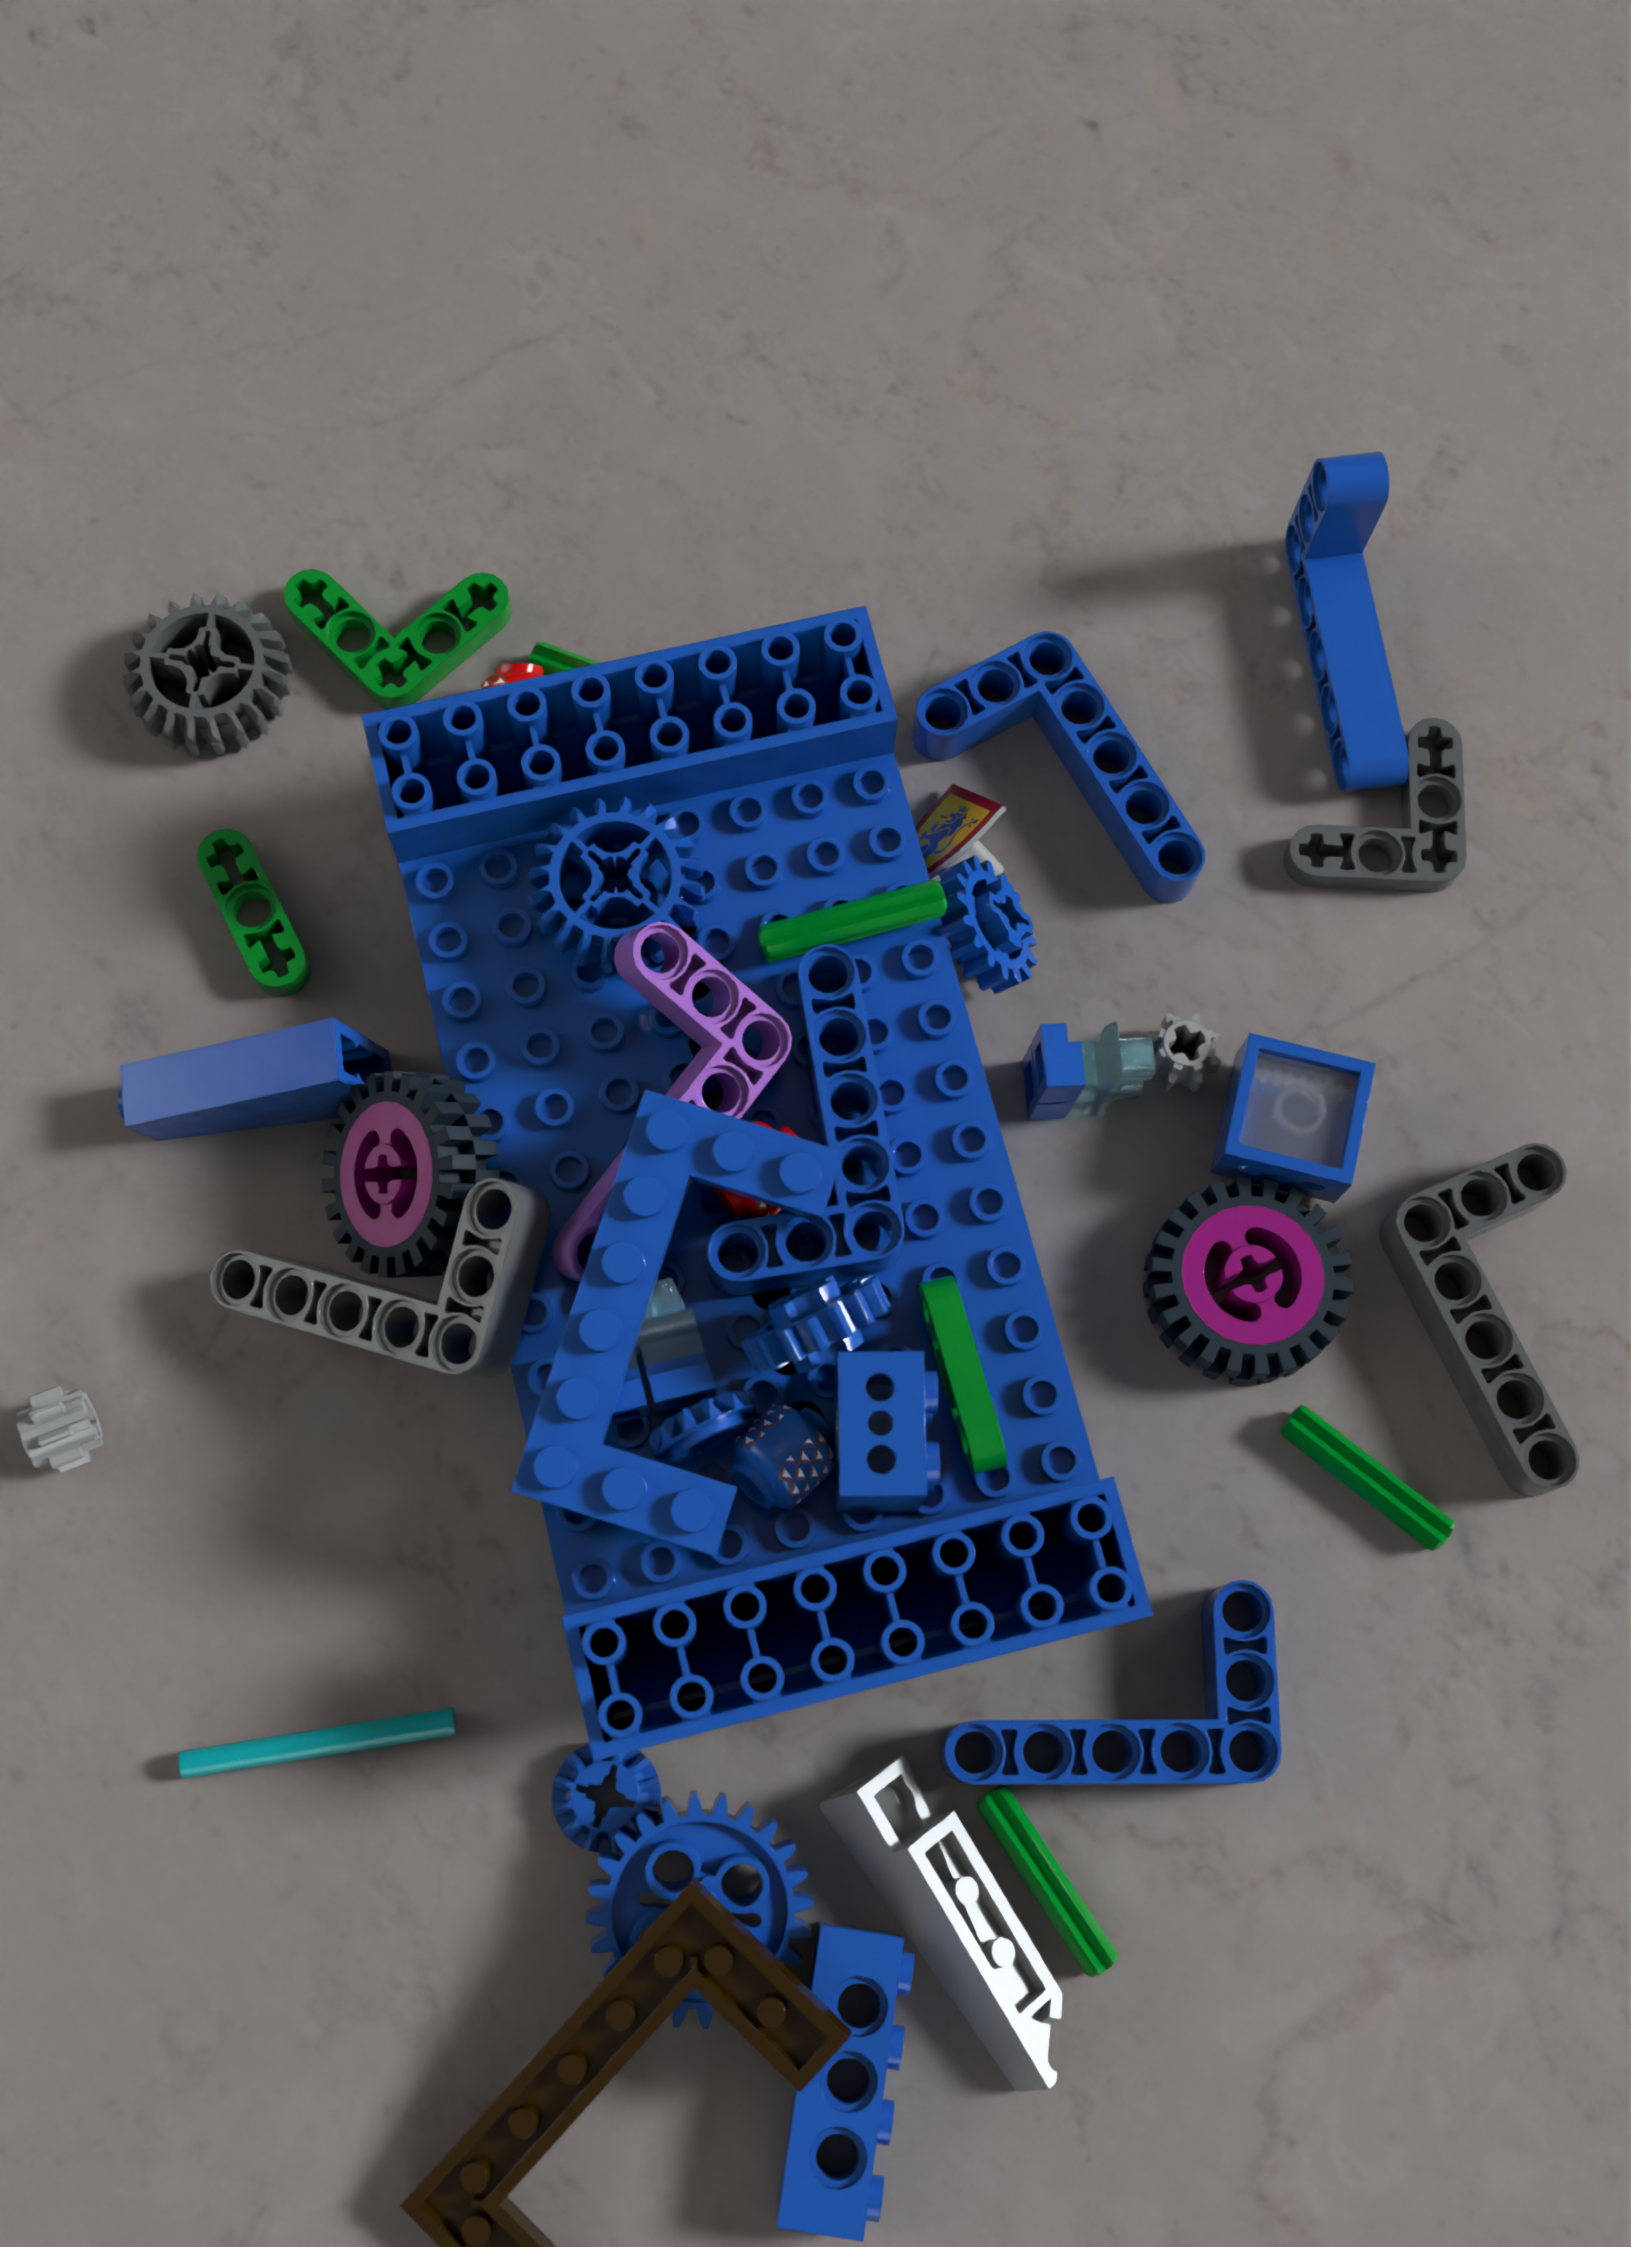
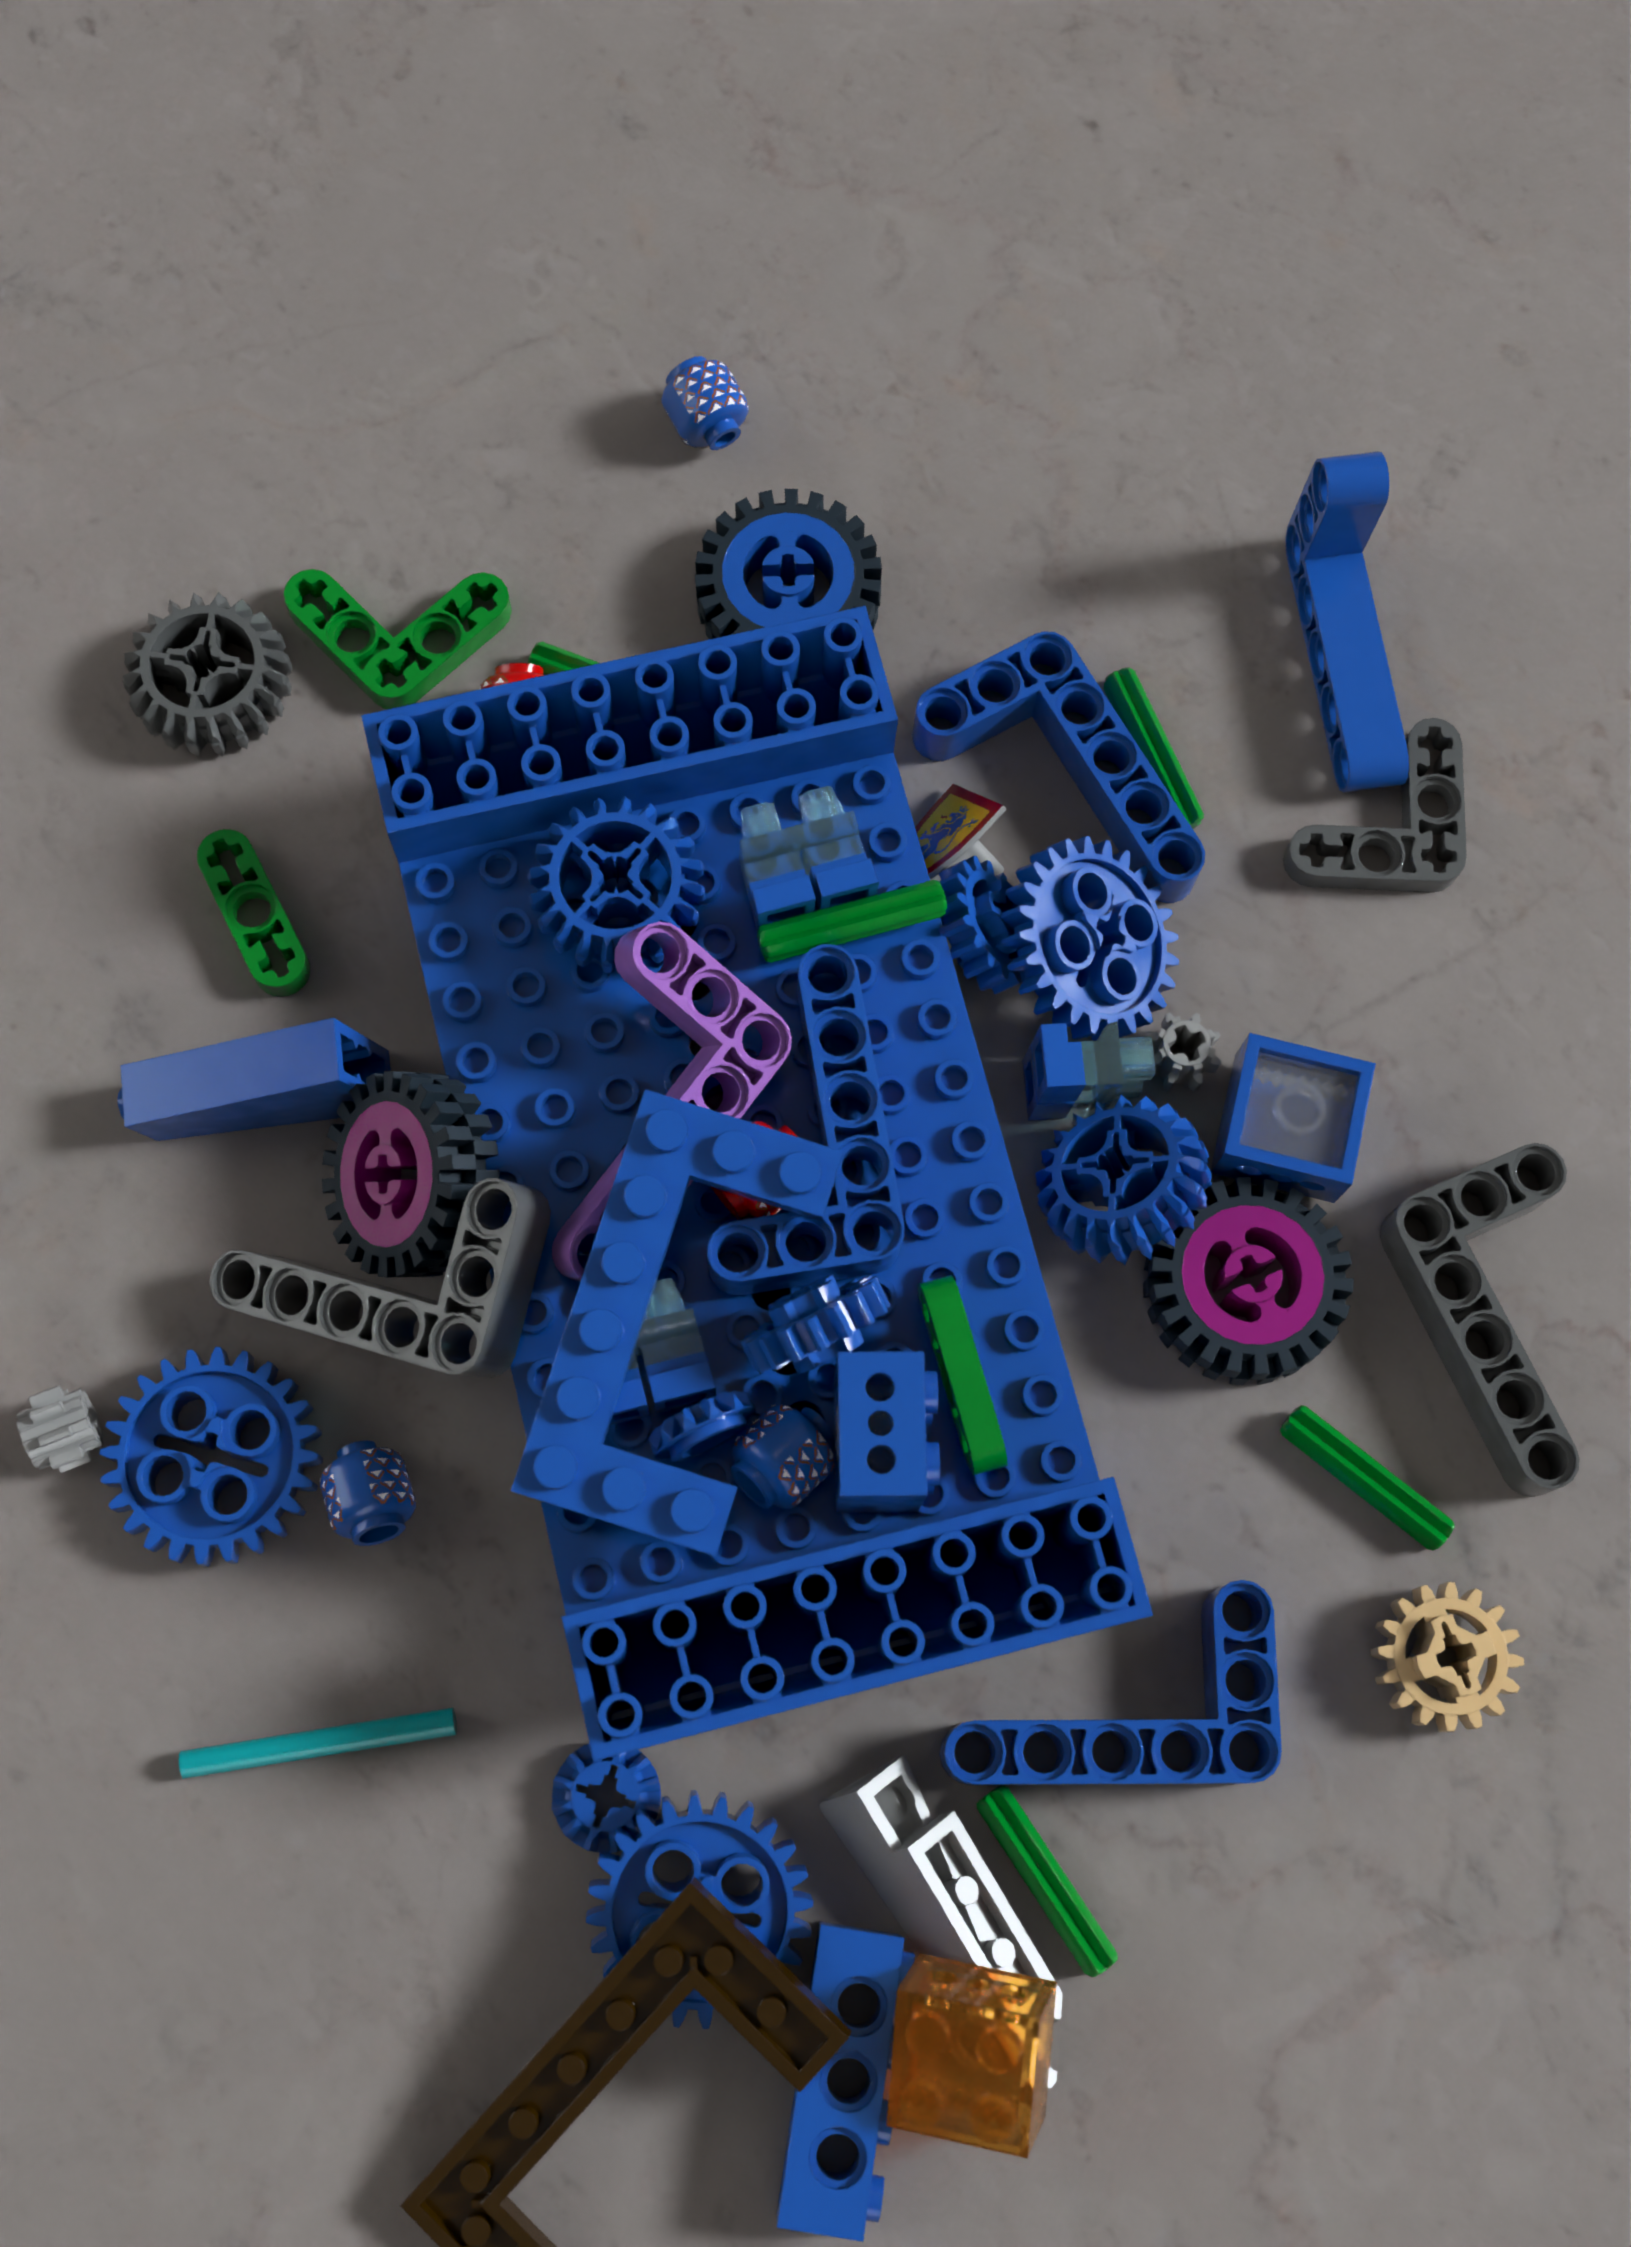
(192, 1512): none -> blue gear
(367, 1493): none -> blue head
(704, 403): none -> blue head
(787, 544): none -> wheel
(825, 846): none -> hips
(971, 2054): none -> clear orange piece
(1090, 938): none -> blue gear
(1140, 719): none -> green axle
(1142, 1191): none -> blue gear
(1458, 1680): none -> tan gear

